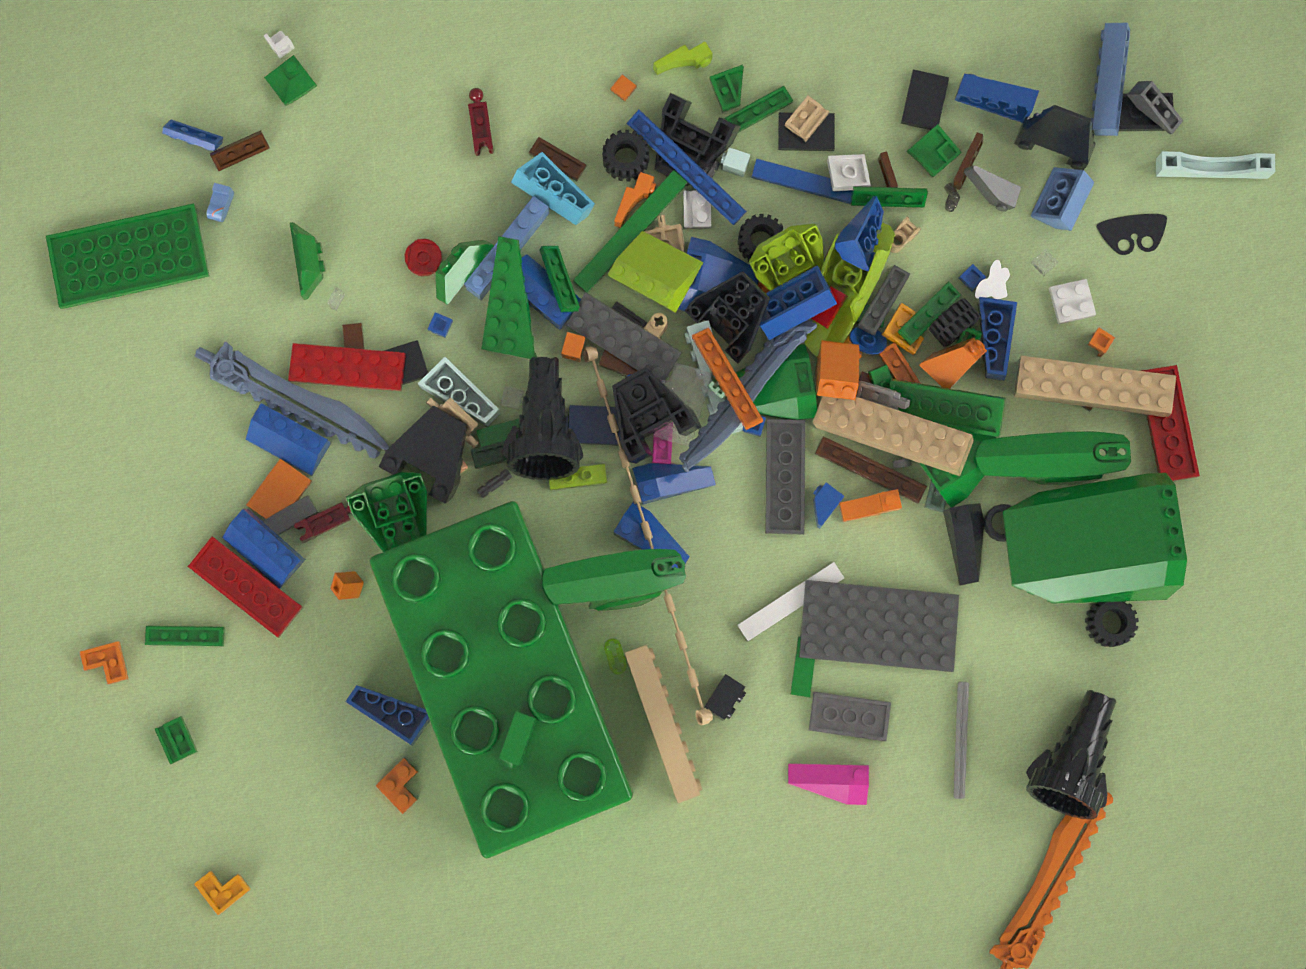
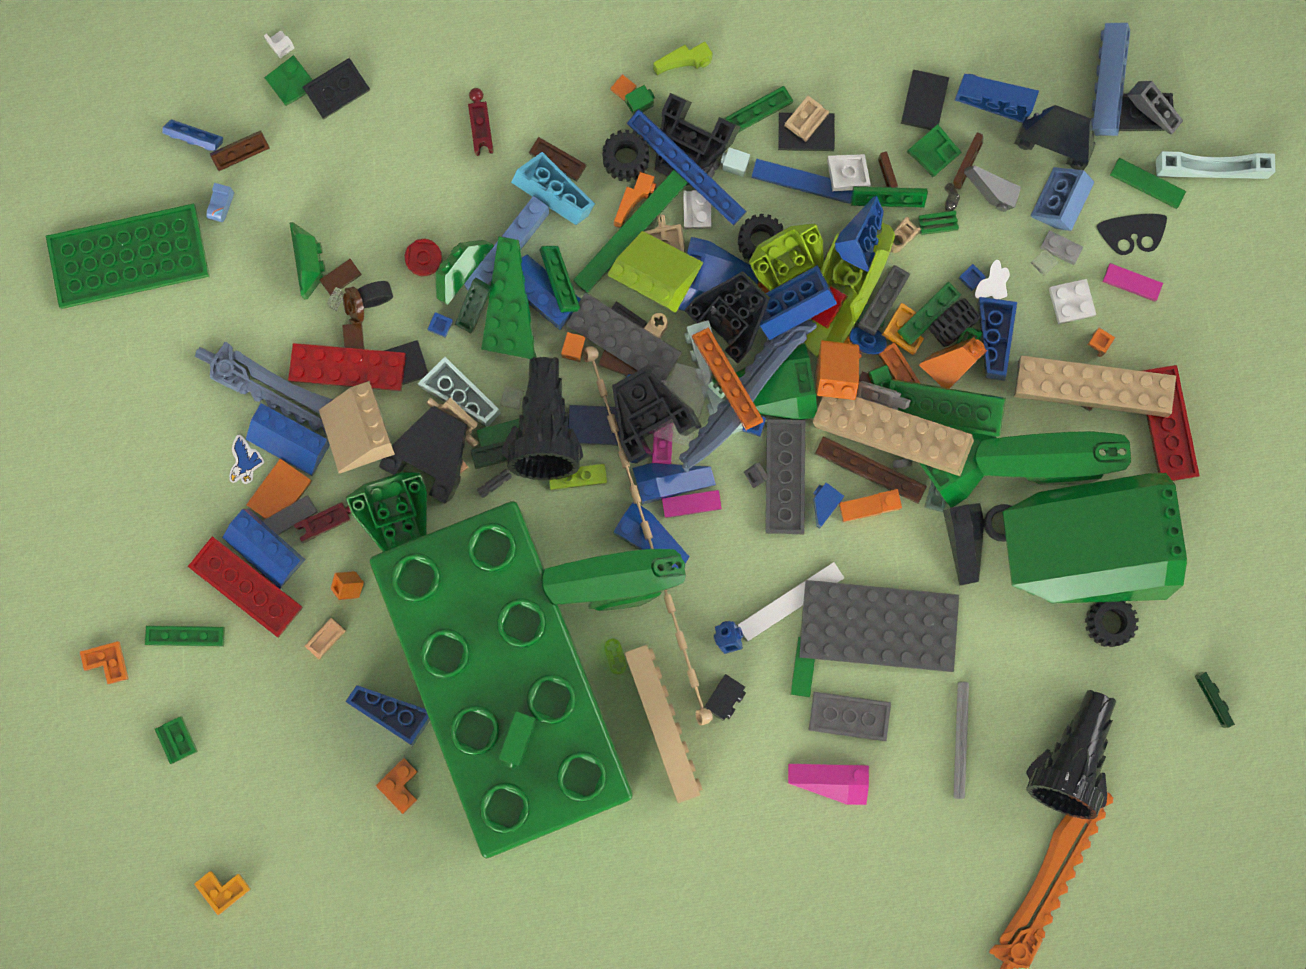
(246, 461): none -> sticker
(325, 638): none -> light nougat tile
(336, 88): none -> black tile
(340, 276): none -> reddish brown tile
(353, 305): none -> reddish brown tile
(356, 428): none -> tan slope
(375, 293): none -> black tyre
(473, 305): none -> dark green plate
(640, 99): none -> green brick
(691, 504): none -> dark pink tile
(728, 87): green wing -> none
(728, 637): none -> blue brick
(756, 475): none -> dark grey tile
(954, 220): none -> green tile
(1061, 247): none -> light grey plate
(1132, 282): none -> dark pink tile
(1148, 183): none -> green tile
(1218, 706): none -> dark green plate

